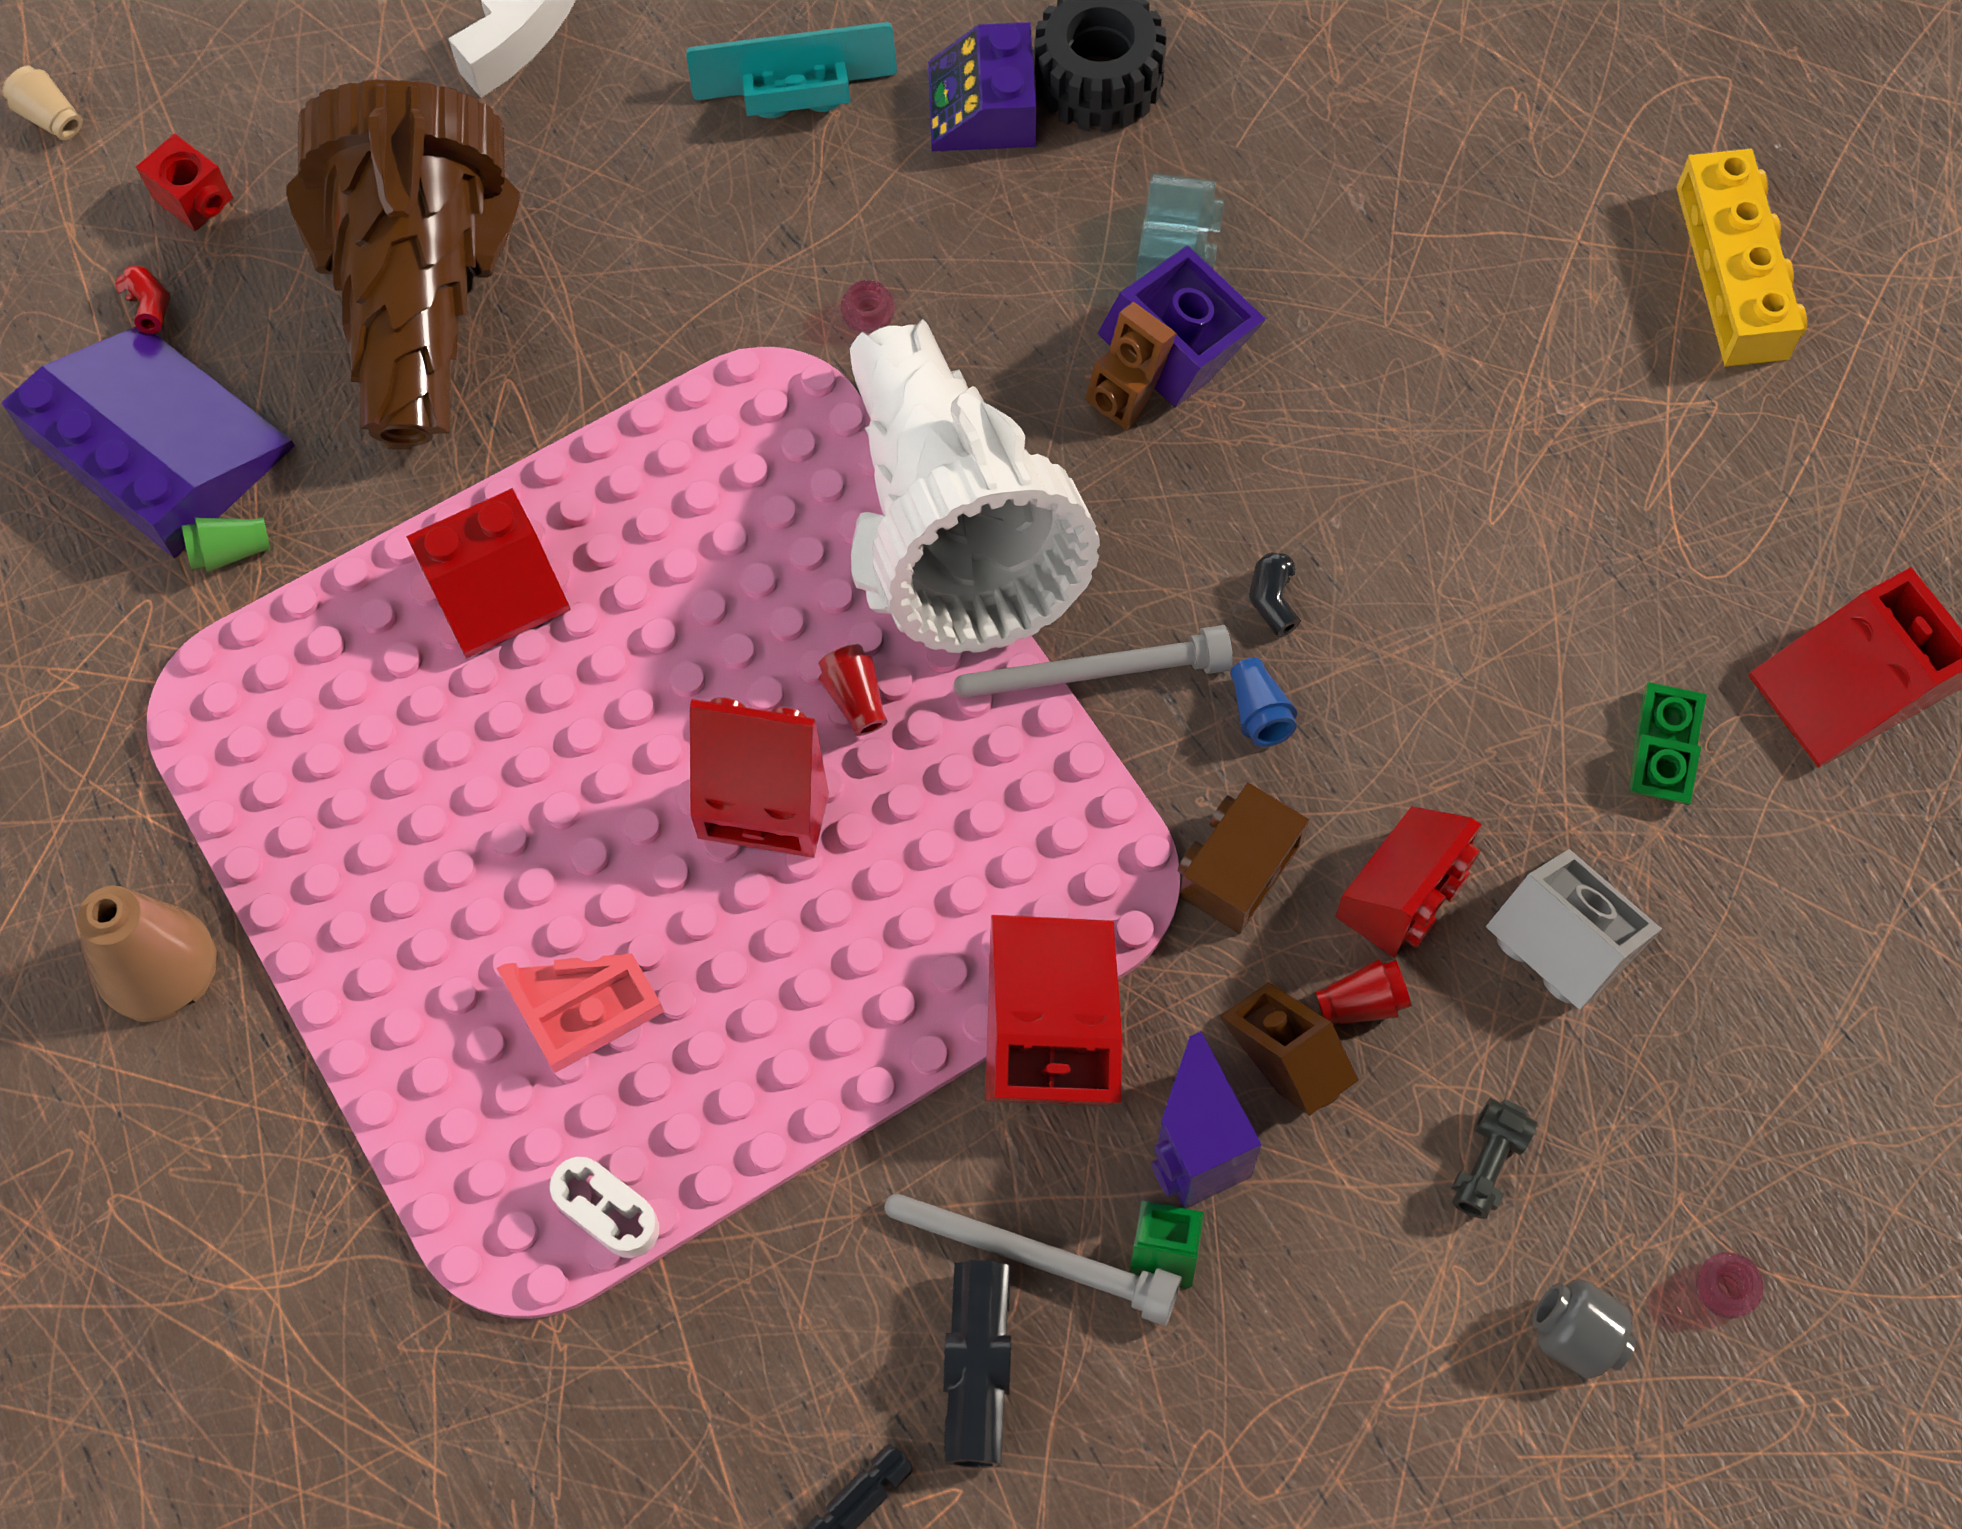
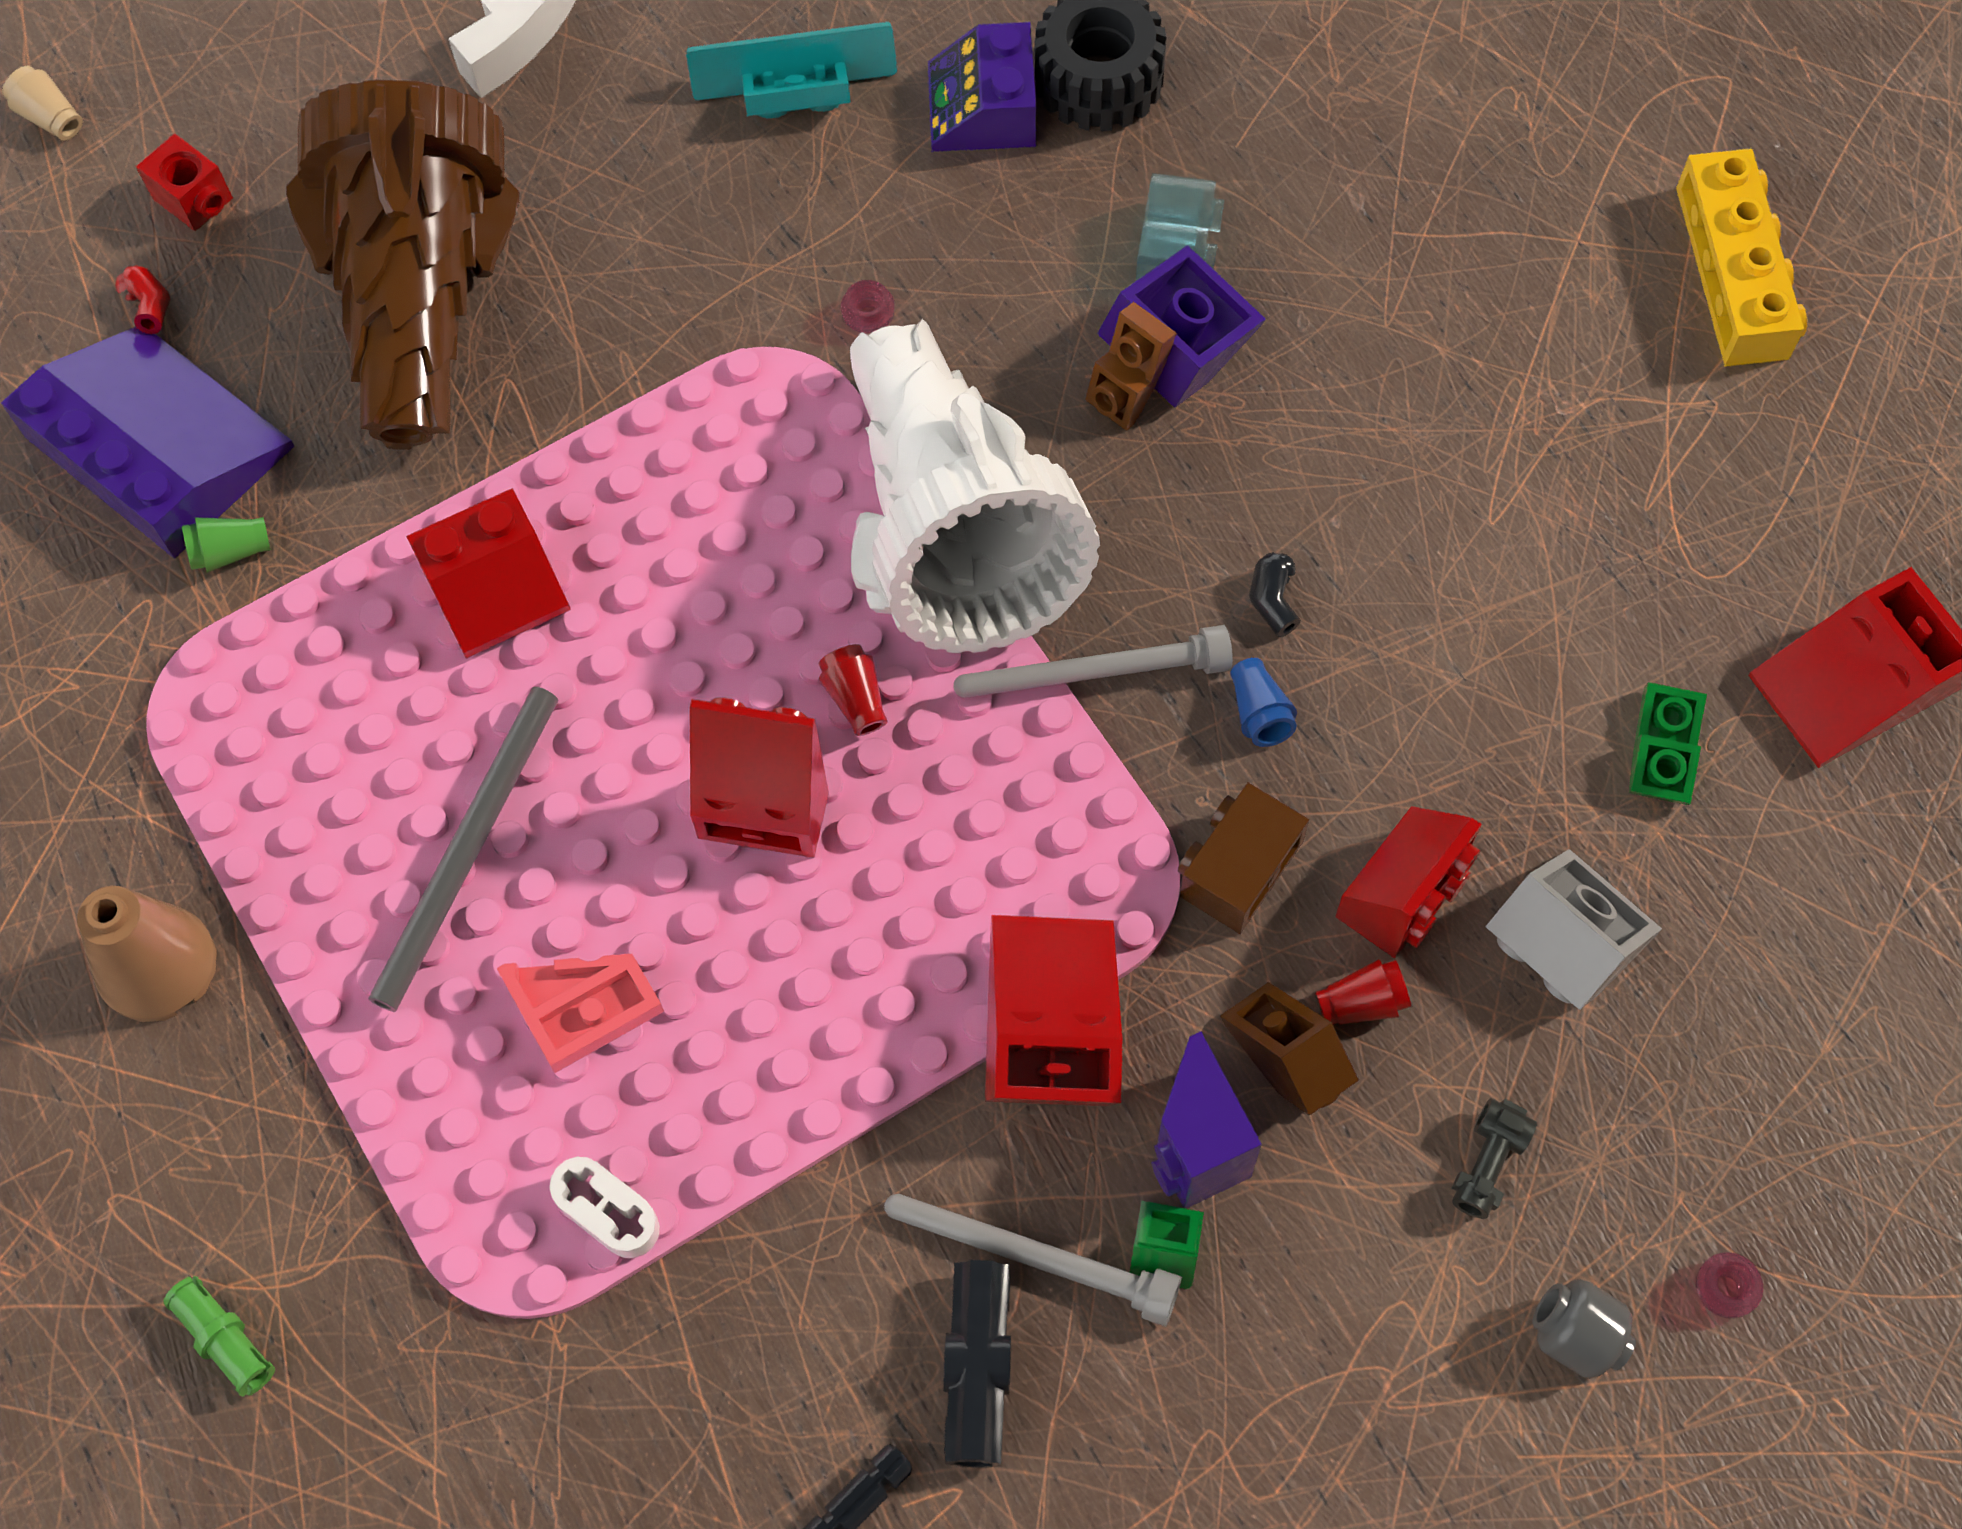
(219, 1336): none -> bright green pin
(463, 850): none -> dark grey piece

